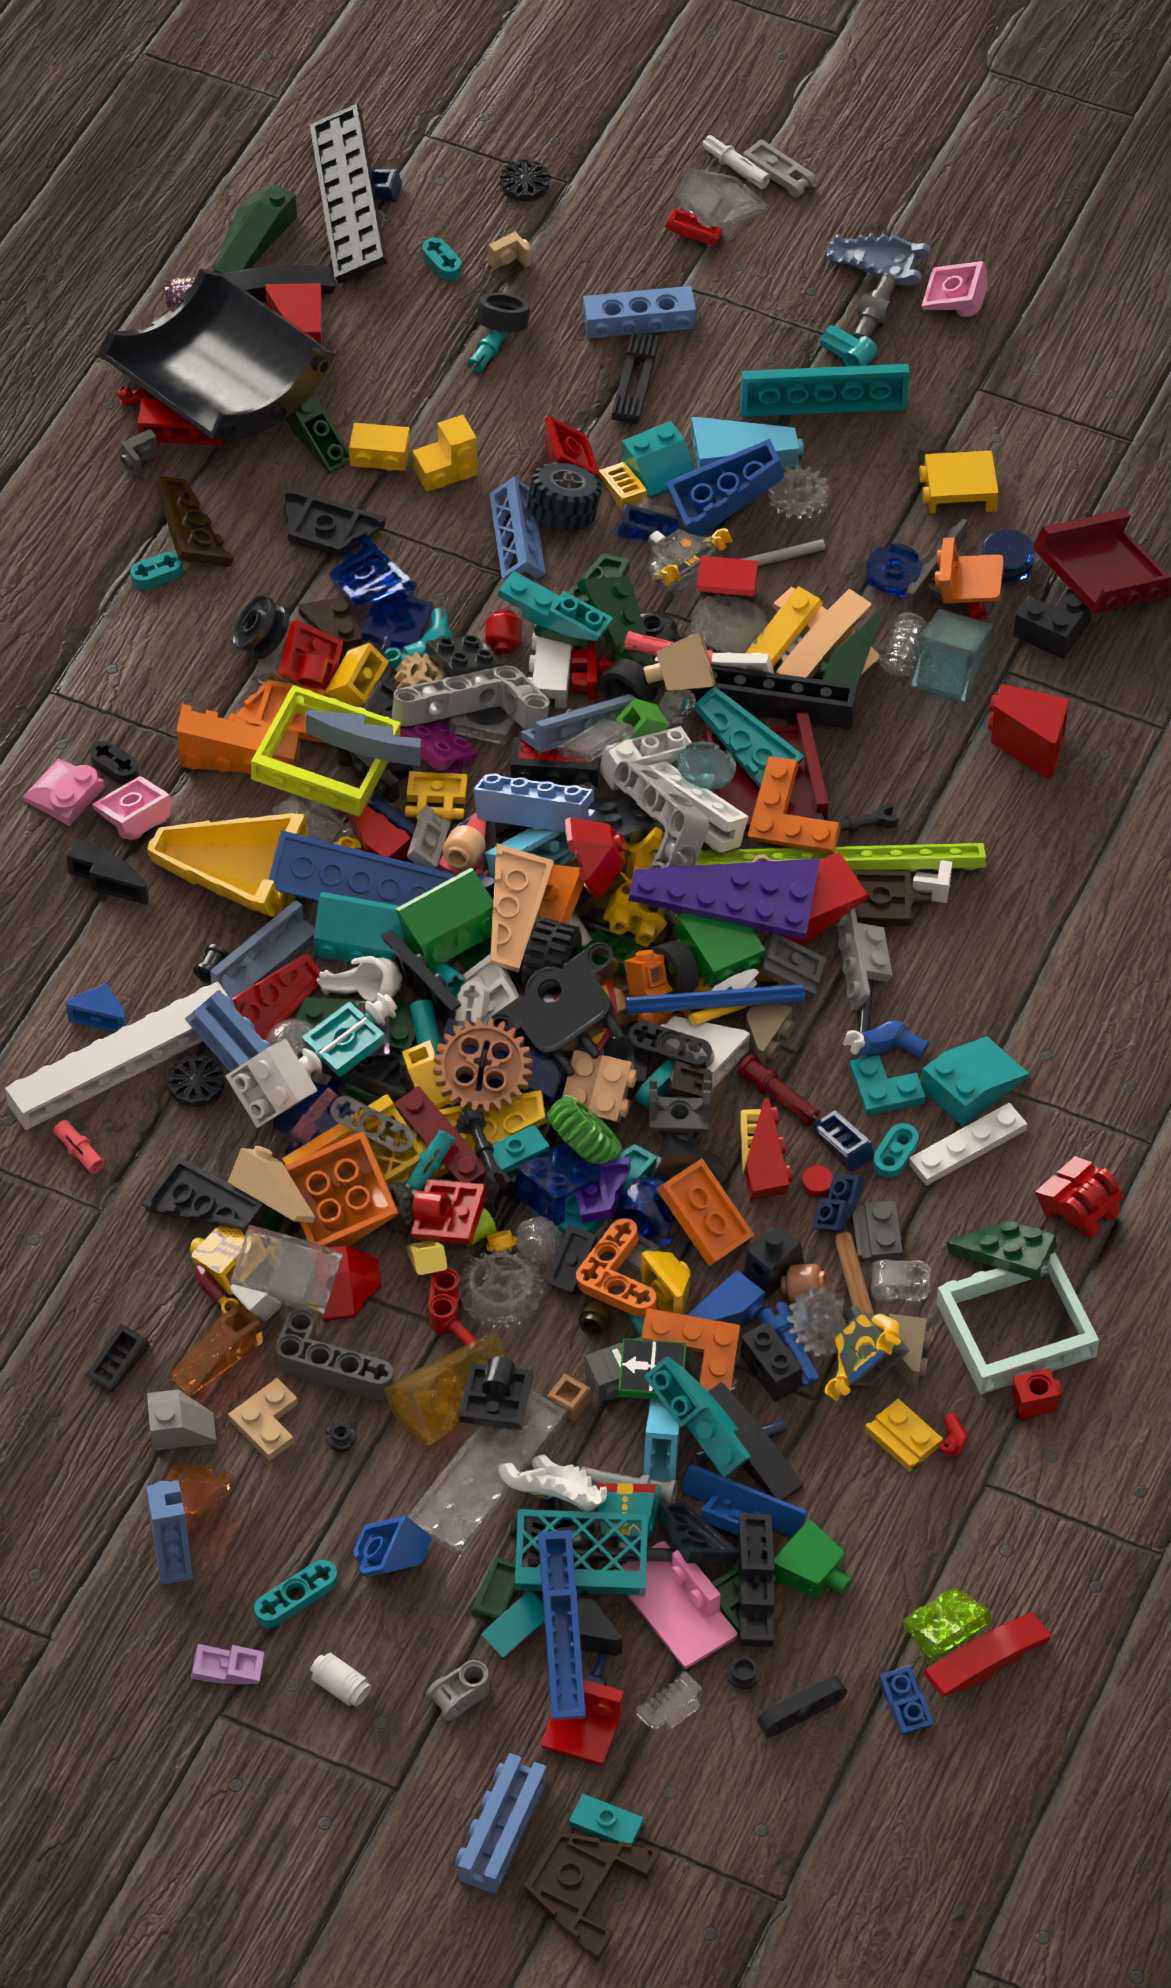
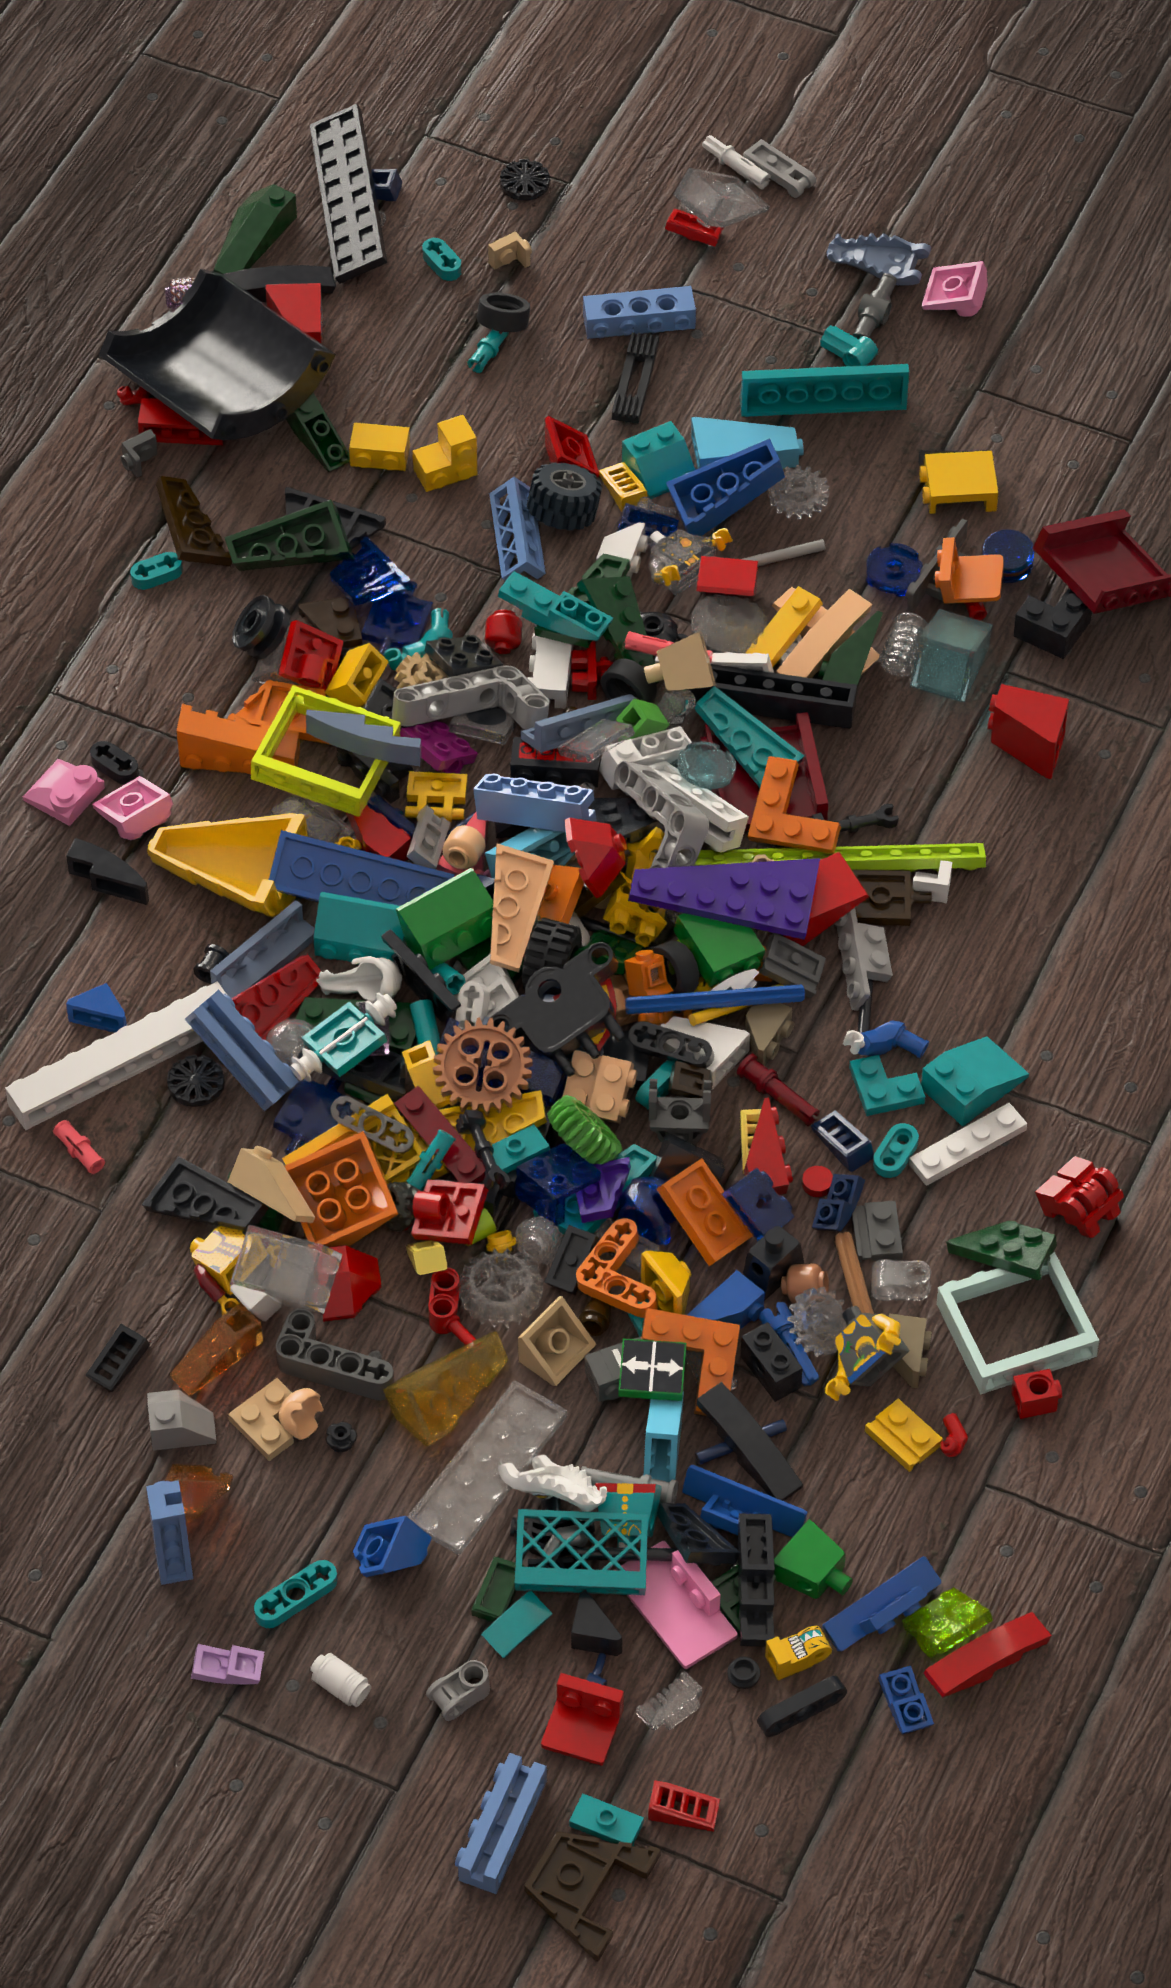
(271, 1083): white slope -> none
(292, 540): none -> dark green wedge
(299, 1412): none -> light nougat hair
(307, 1125): clear pink wing -> none
(496, 1394): black plate -> none
(554, 1343): none -> tan slope
(561, 1625): blue slope -> none
(571, 1396): medium nougat slope -> none
(626, 544): none -> white slope
(669, 1815): none -> red slope
(700, 1412): teal slope -> none
(746, 1193): none -> clear blue brick
(797, 1651): none -> yellow leg
(883, 1604): none -> blue bracket

